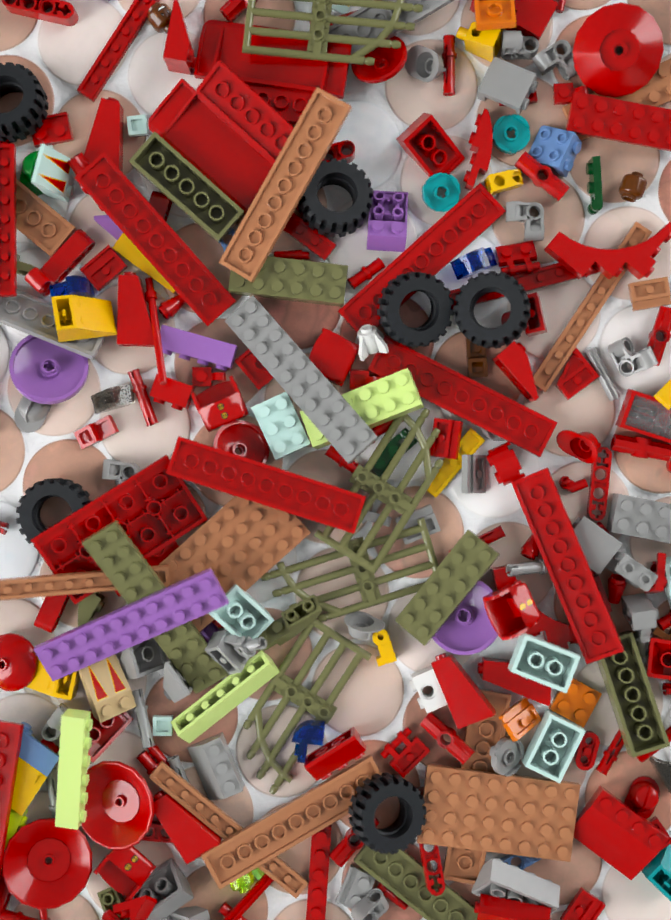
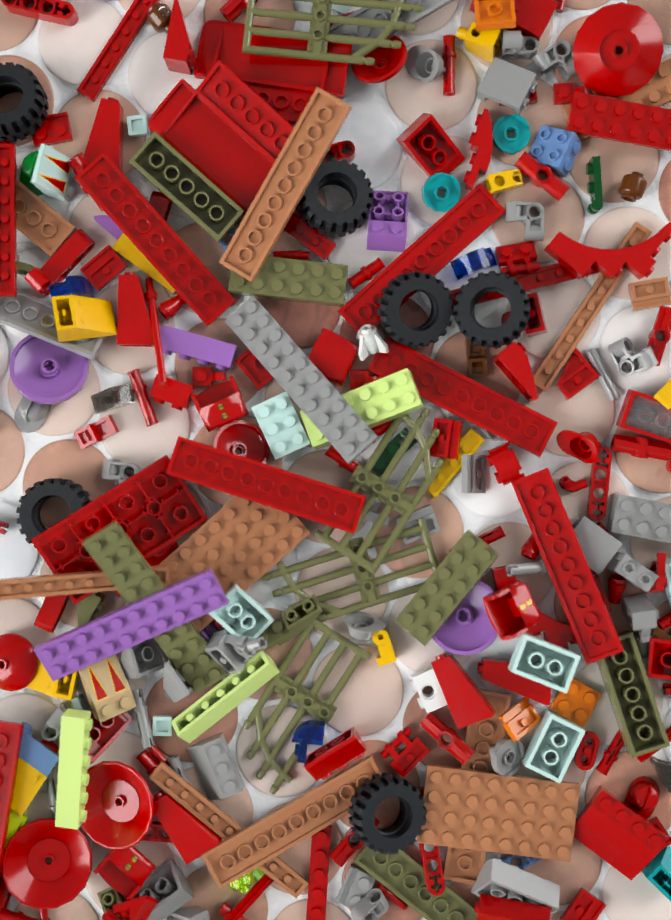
(79, 703): none -> light aqua plate

